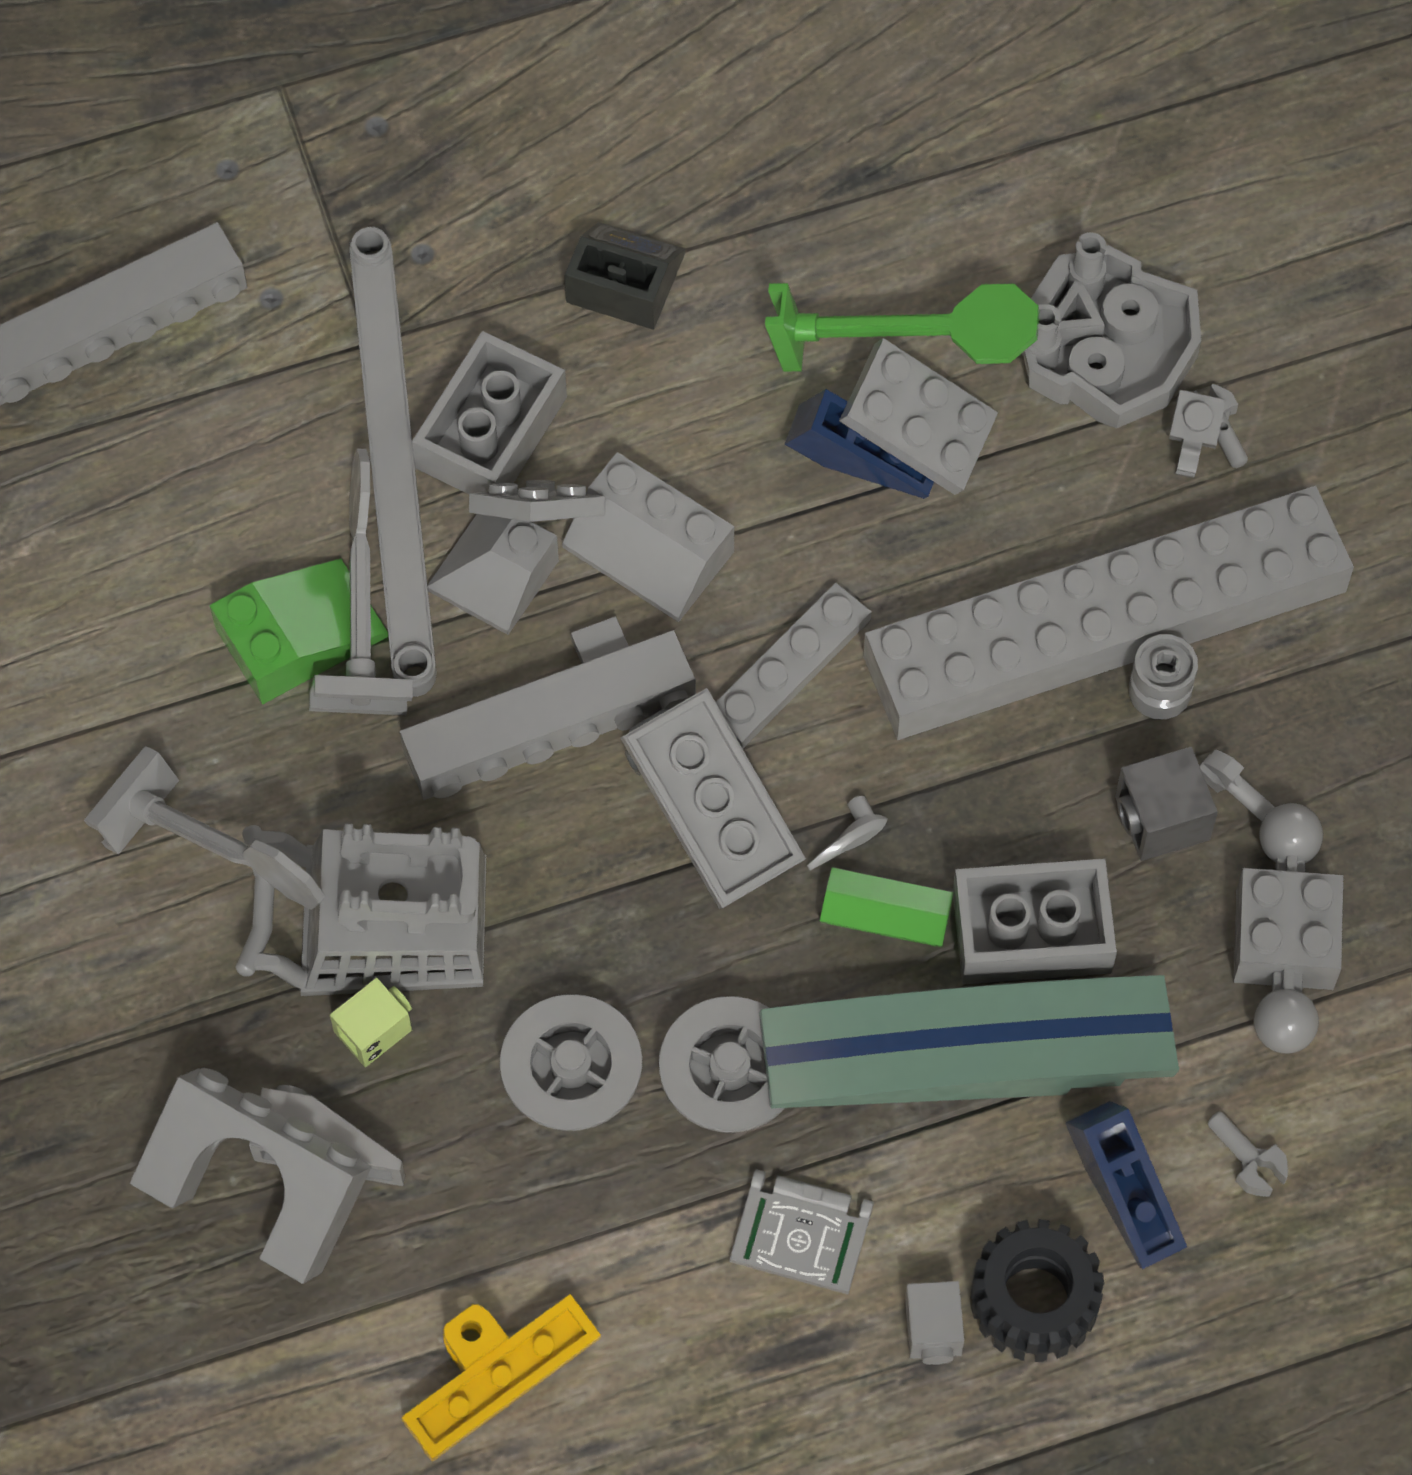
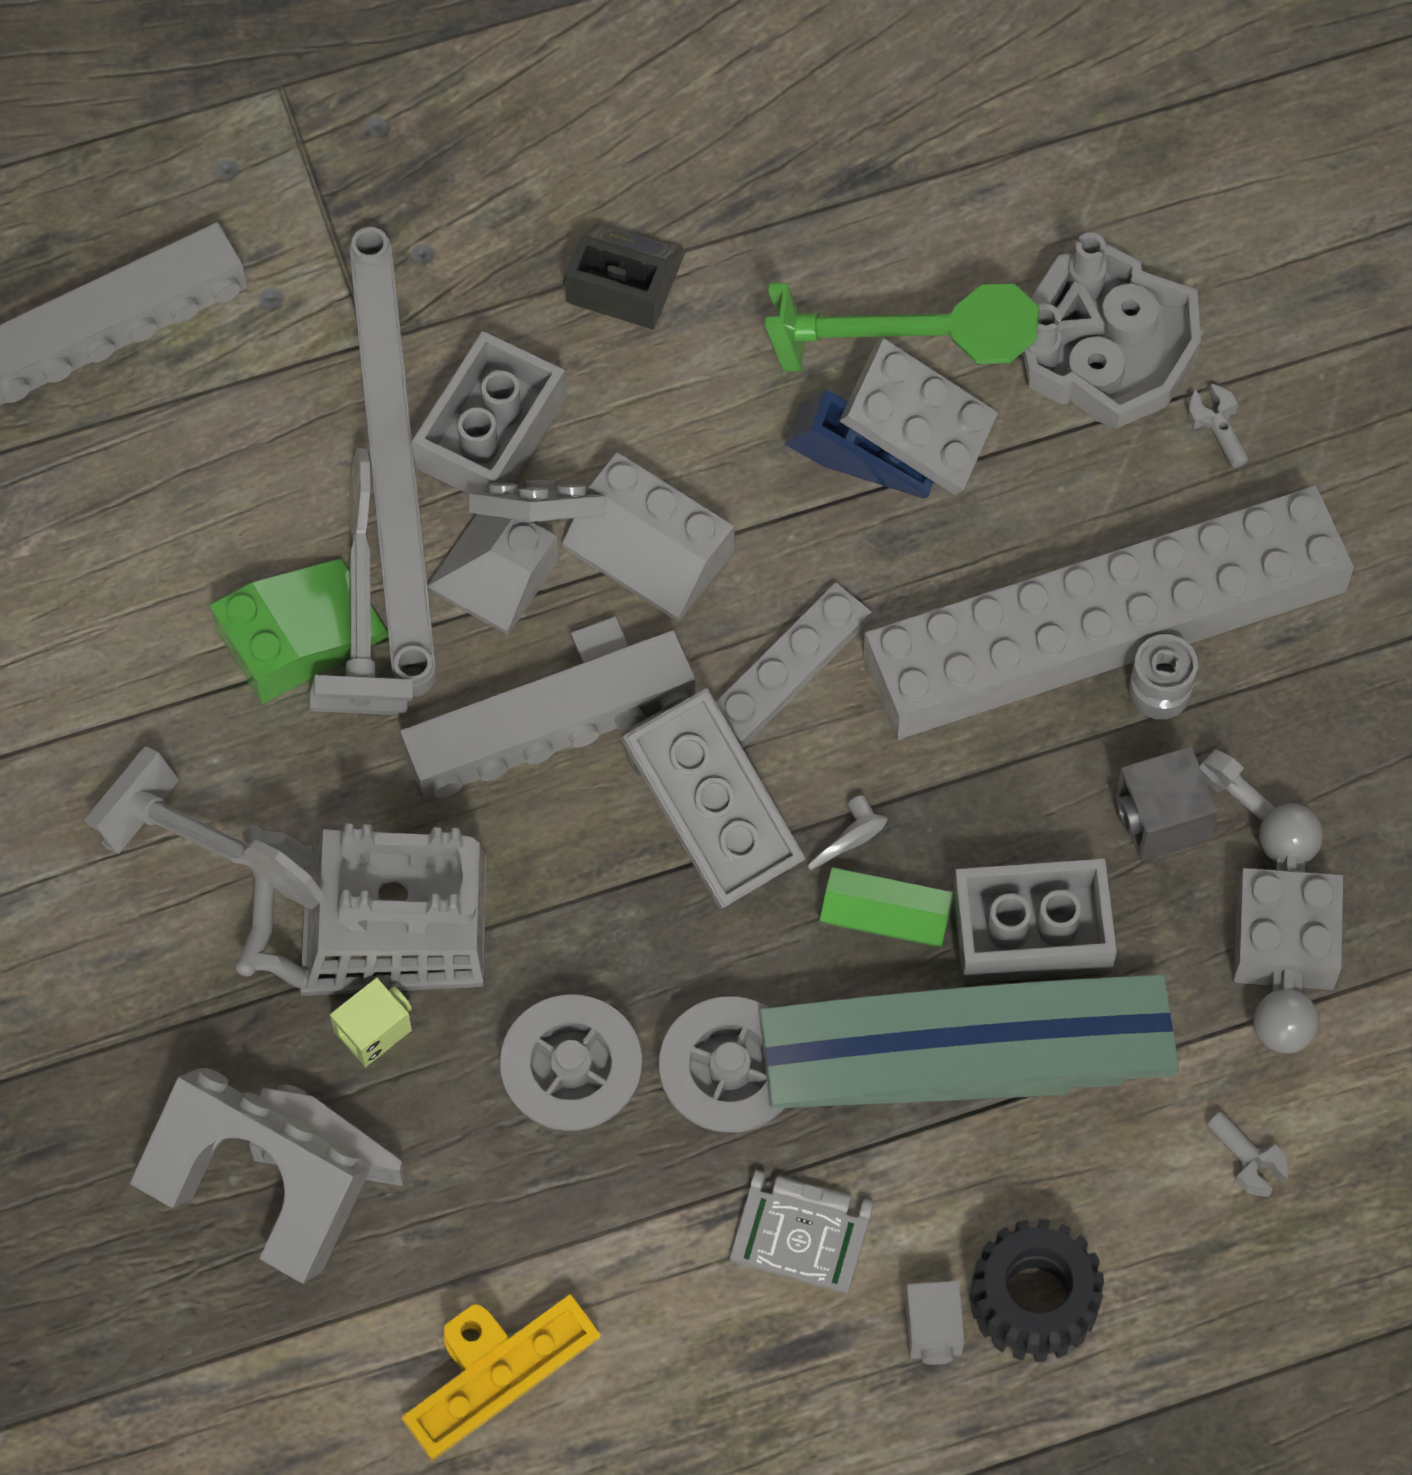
(1127, 1182): dark blue slope -> none
(1196, 425): light grey plate -> none

